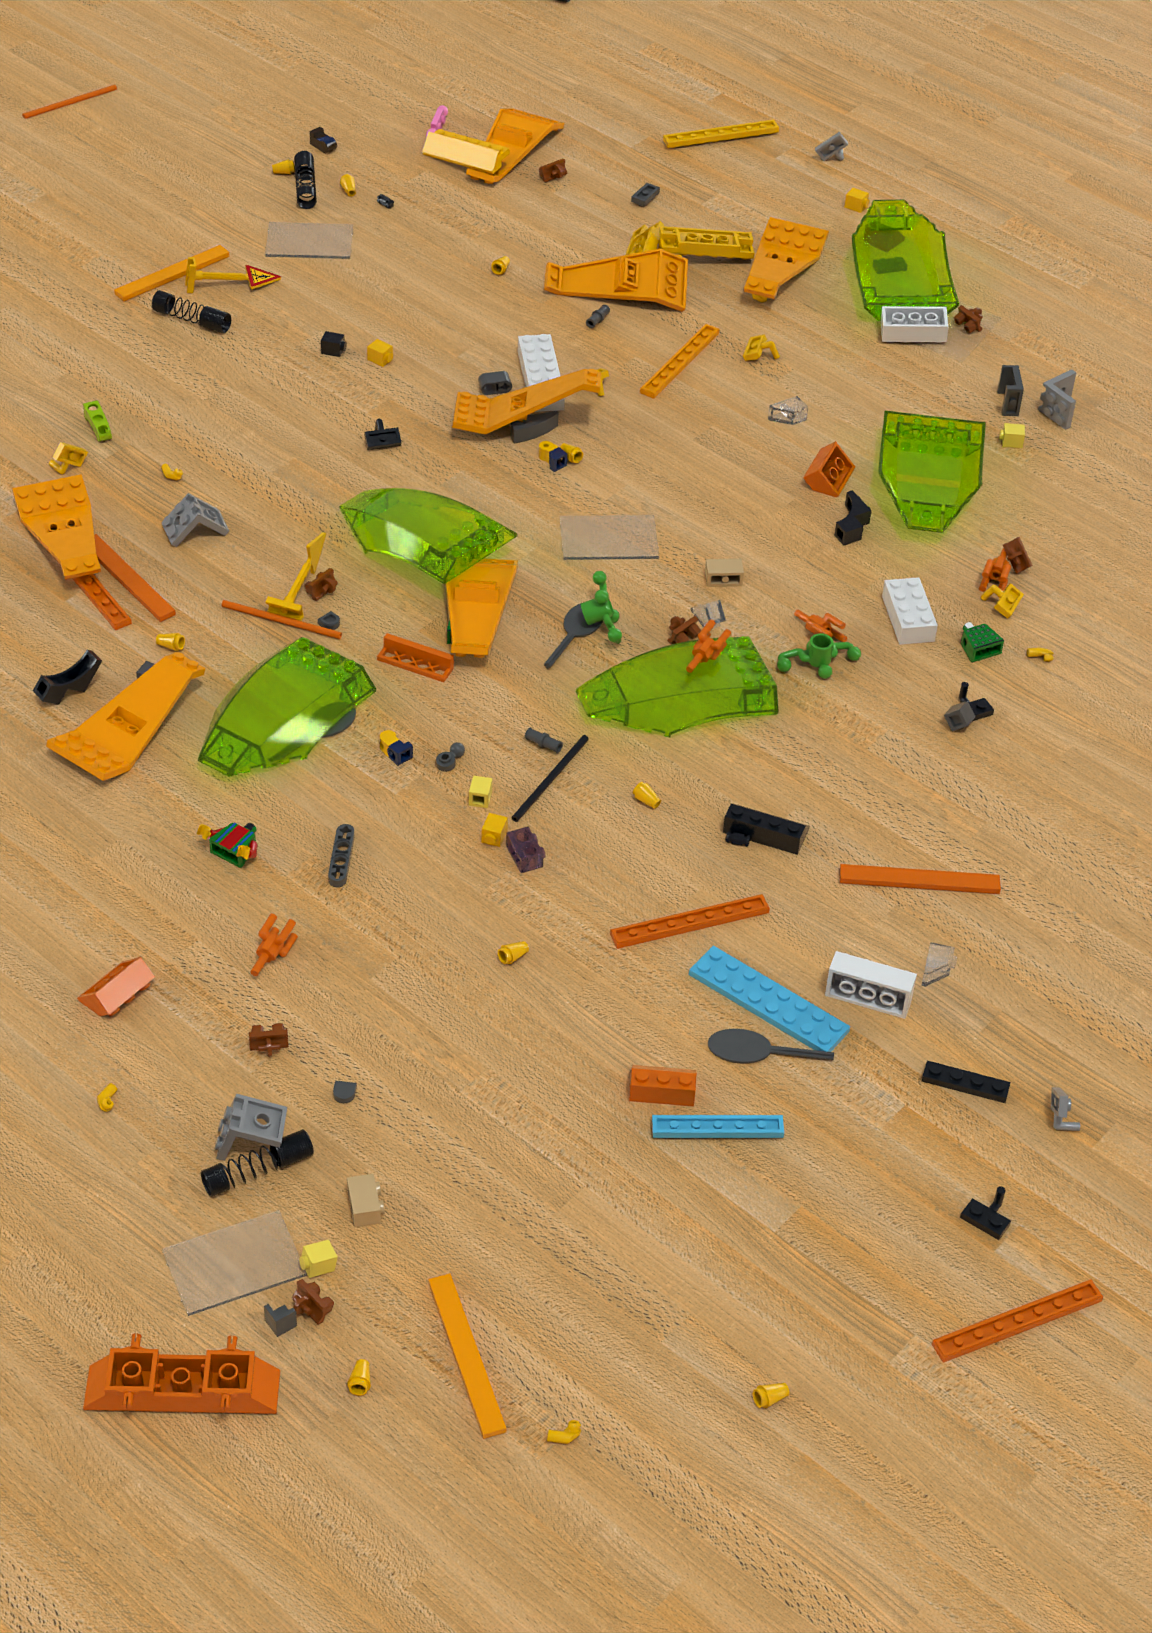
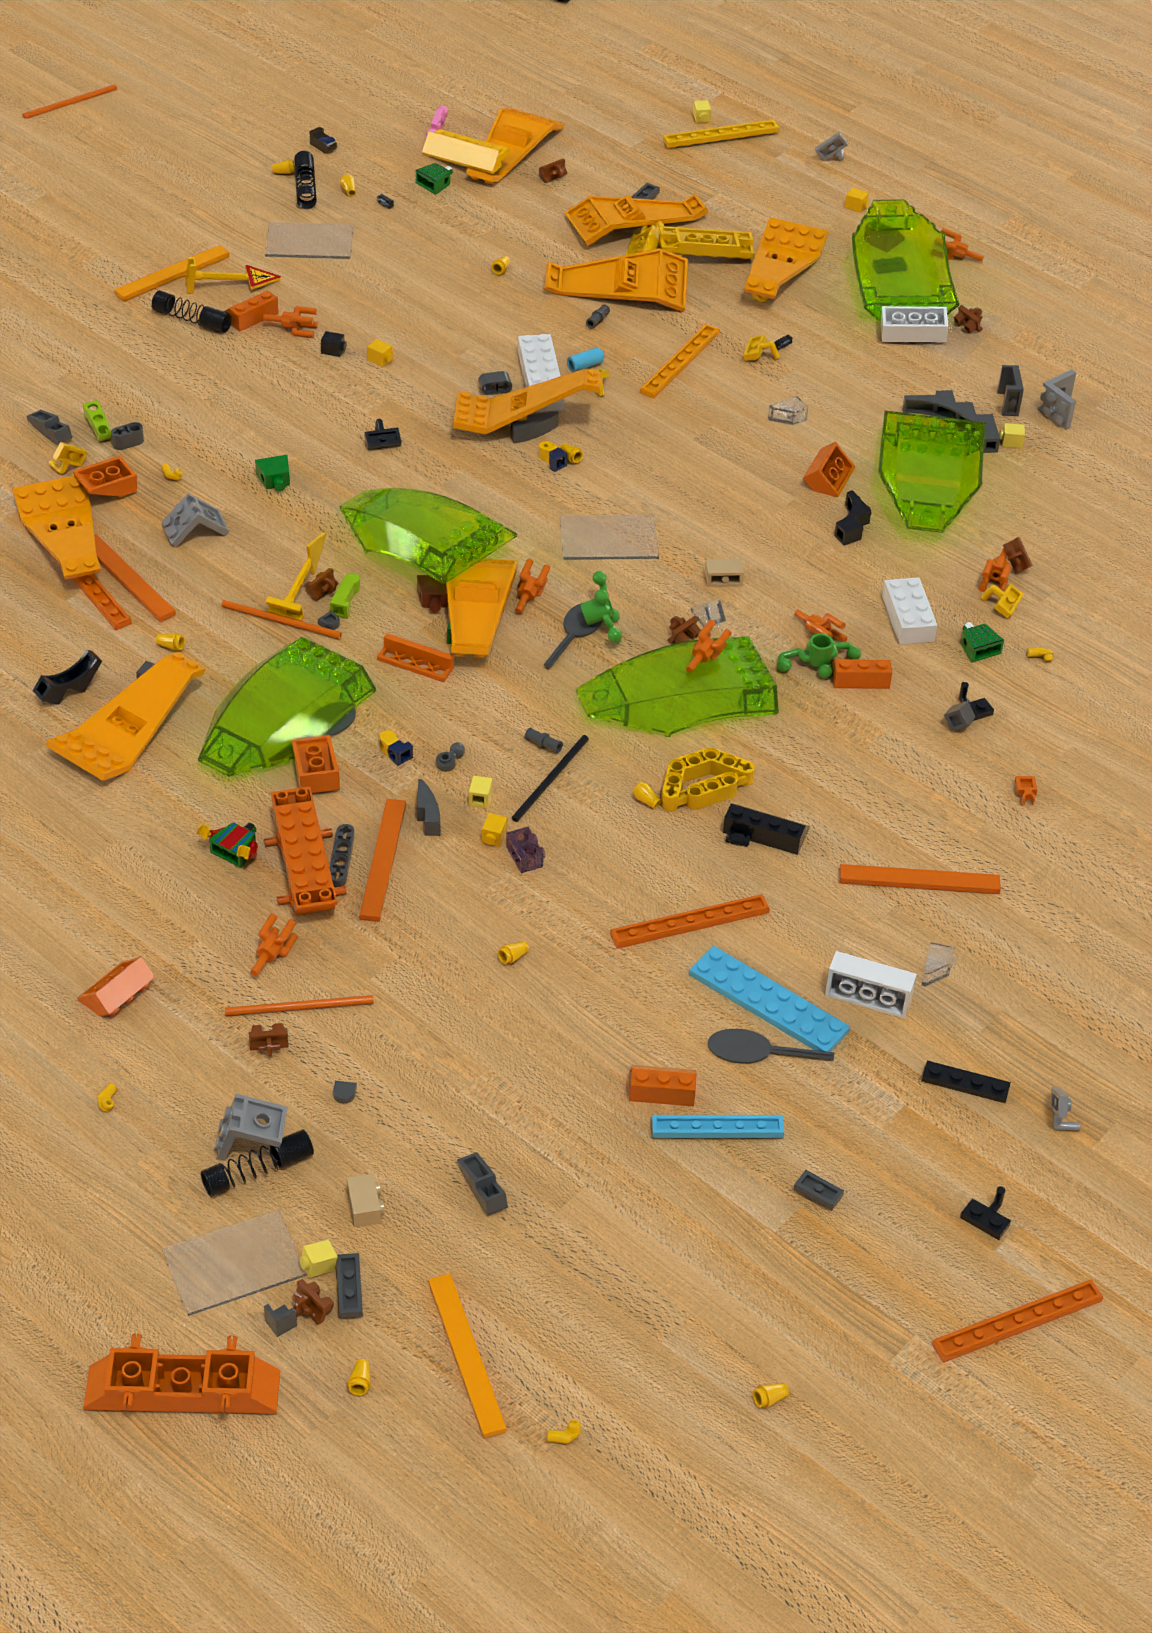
(50, 426): none -> dark grey slope
(108, 478): none -> orange slope
(127, 436): none -> dark grey beam
(253, 310): none -> orange slope
(273, 472): none -> green torso
(295, 320): none -> orange plant
(299, 1005): none -> orange piece
(303, 852): none -> orange piece
(316, 763): none -> orange slope
(341, 600): none -> lime leg
(349, 1285): none -> dark grey plate
(383, 860): none -> orange tile
(428, 810): none -> dark grey slope
(431, 593): none -> copper torso
(434, 177): none -> green torso
(483, 1183): none -> dark grey slope
(529, 585): none -> orange plant
(585, 359): none -> medium azure brick
(602, 214): none -> light orange wing
(702, 111): none -> light yellow brick
(729, 773): none -> yellow piece
(784, 341): none -> black piece
(818, 1190): none -> dark grey plate
(861, 673): none -> orange slope
(944, 405): none -> dark grey arch
(958, 248): none -> orange plant
(1027, 787): none -> orange plate

